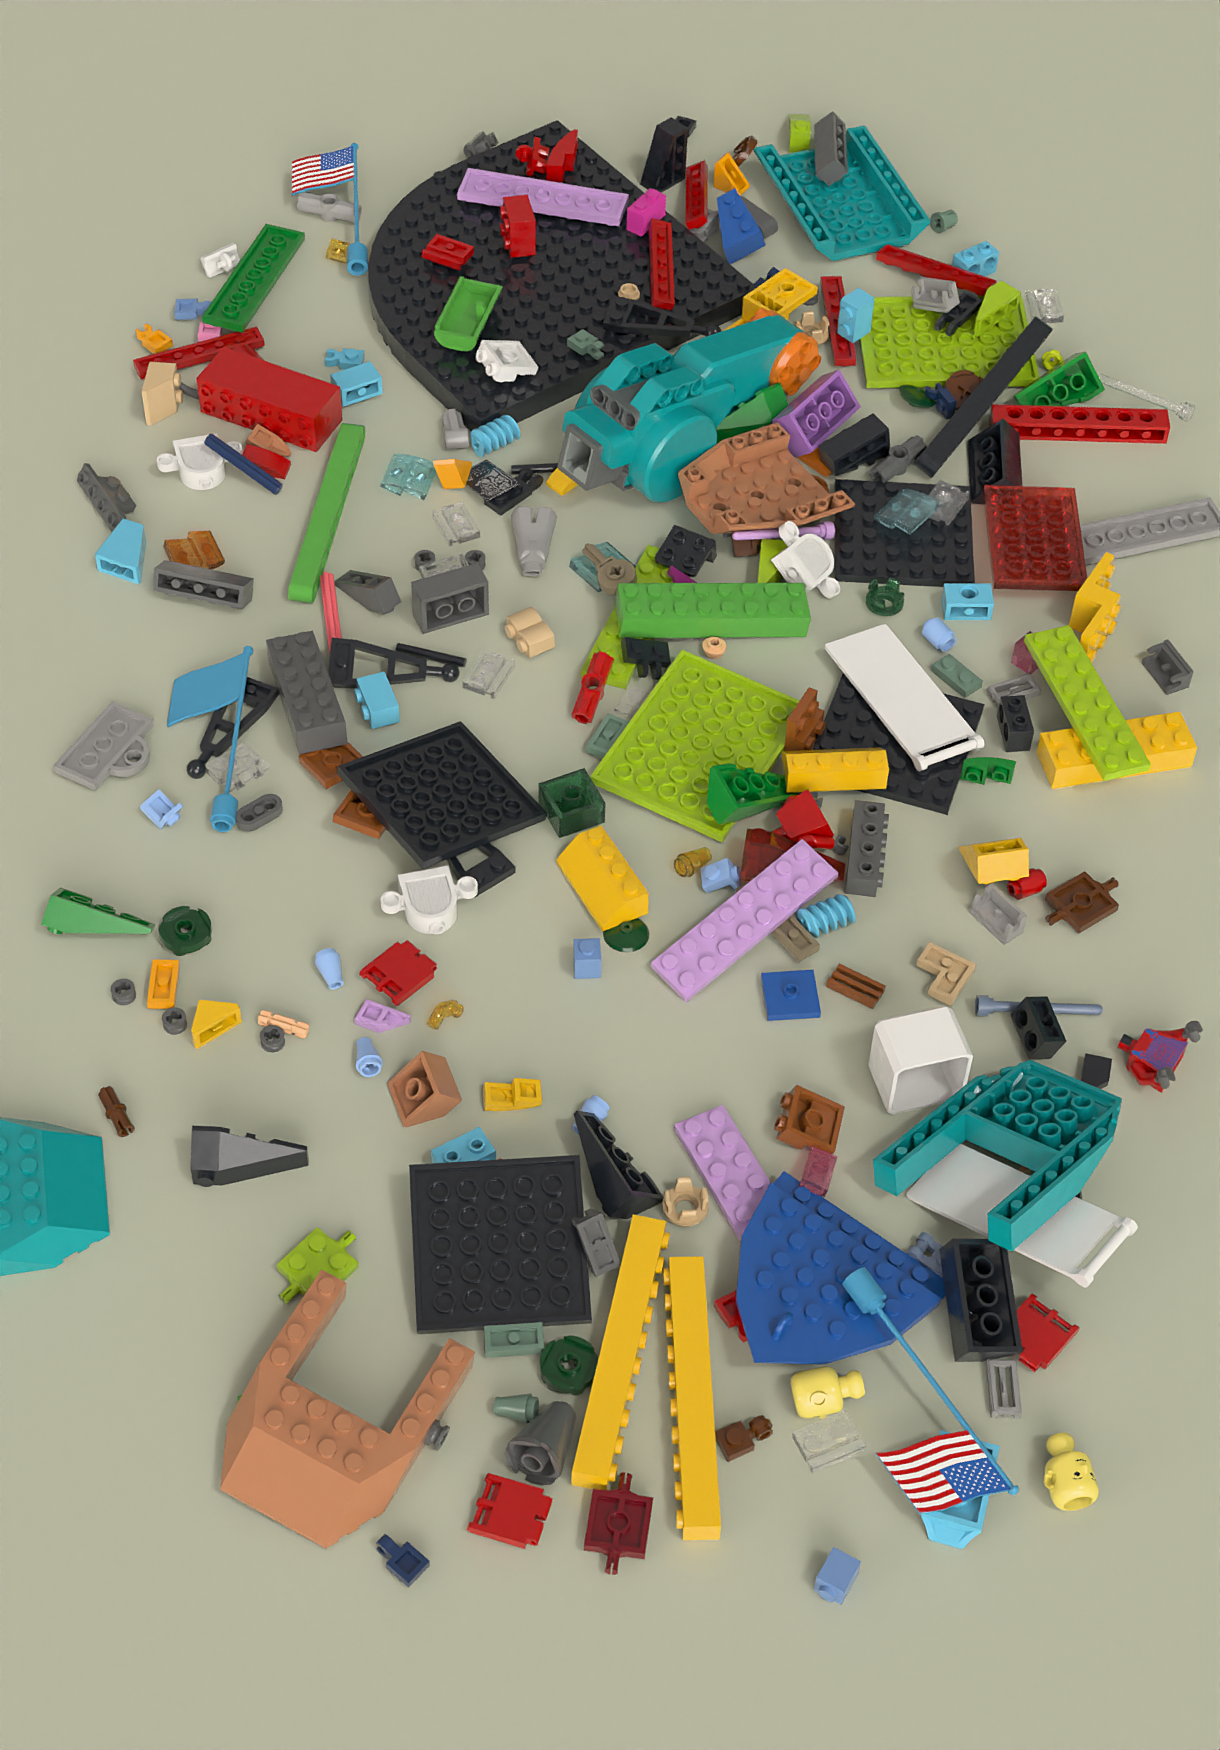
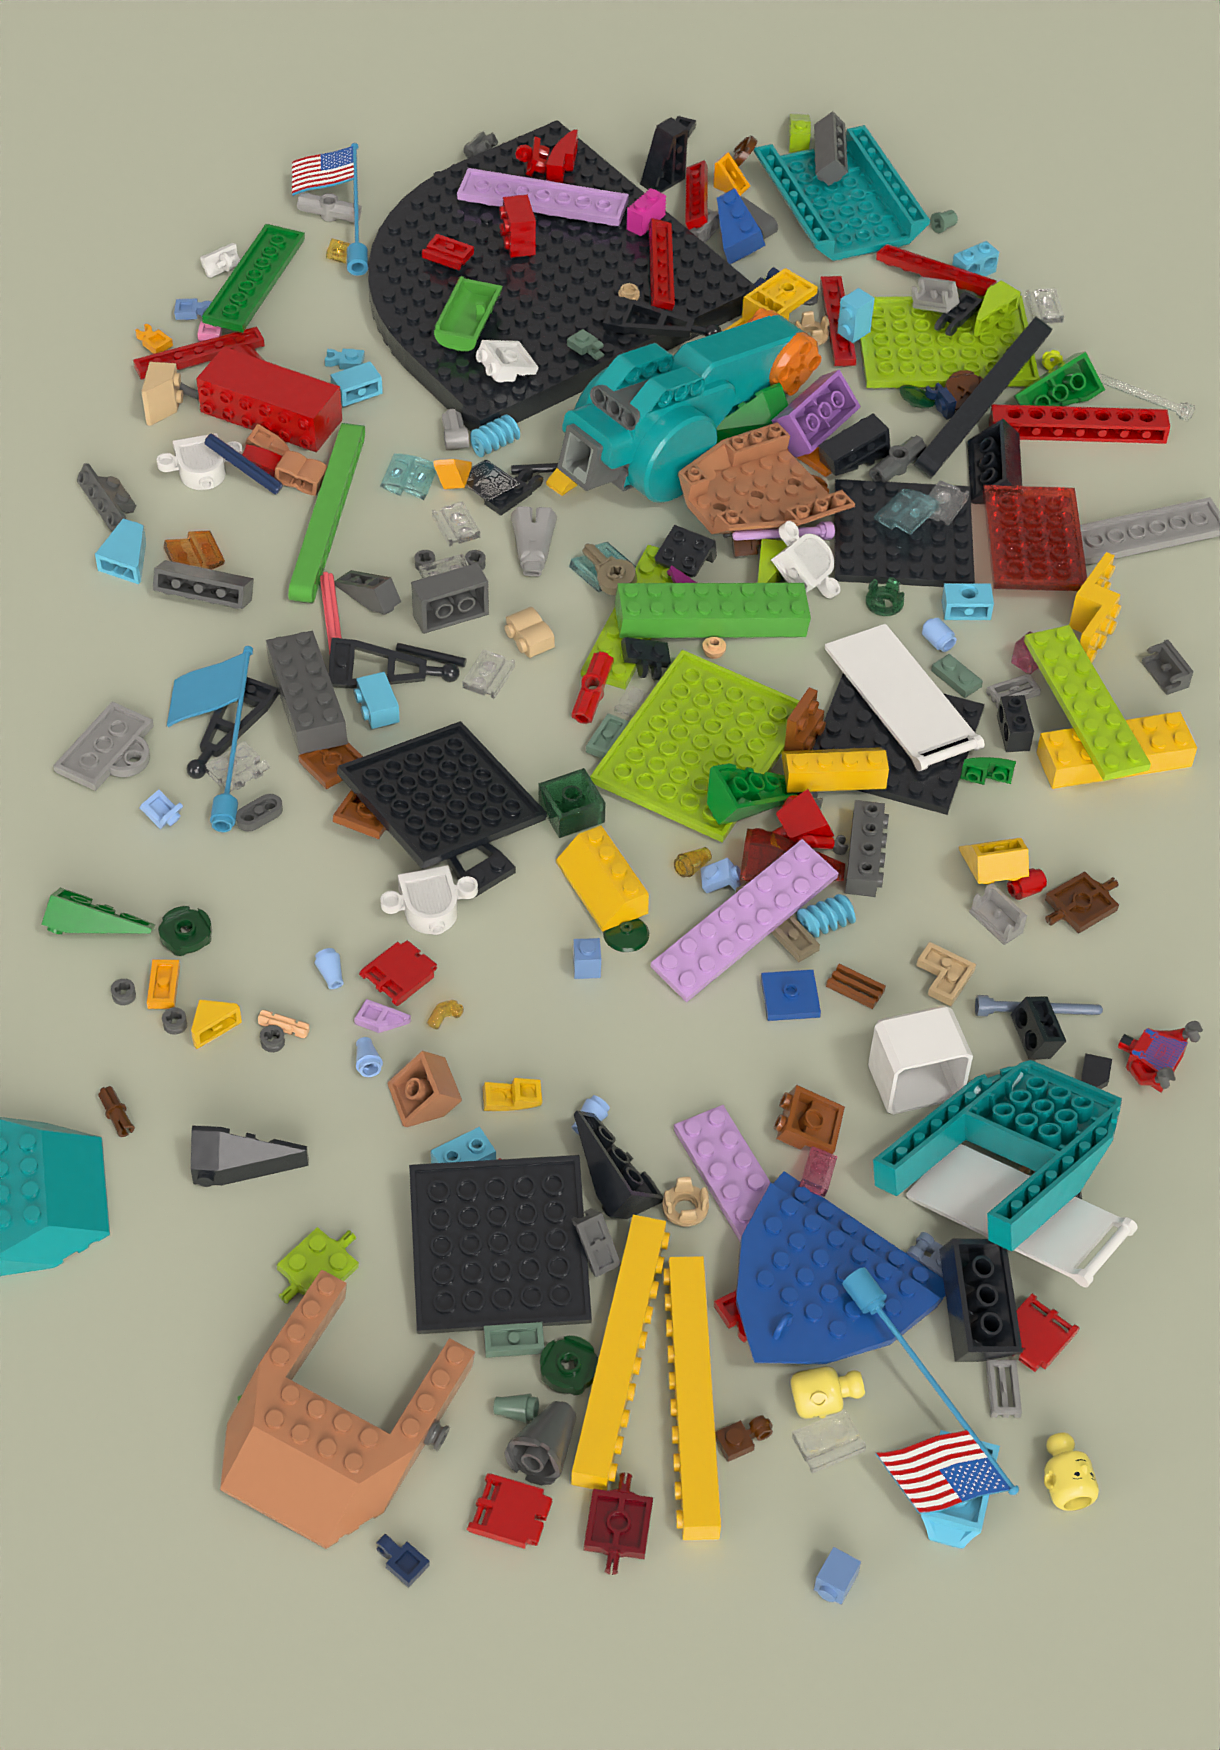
(300, 472): none -> nougat brick

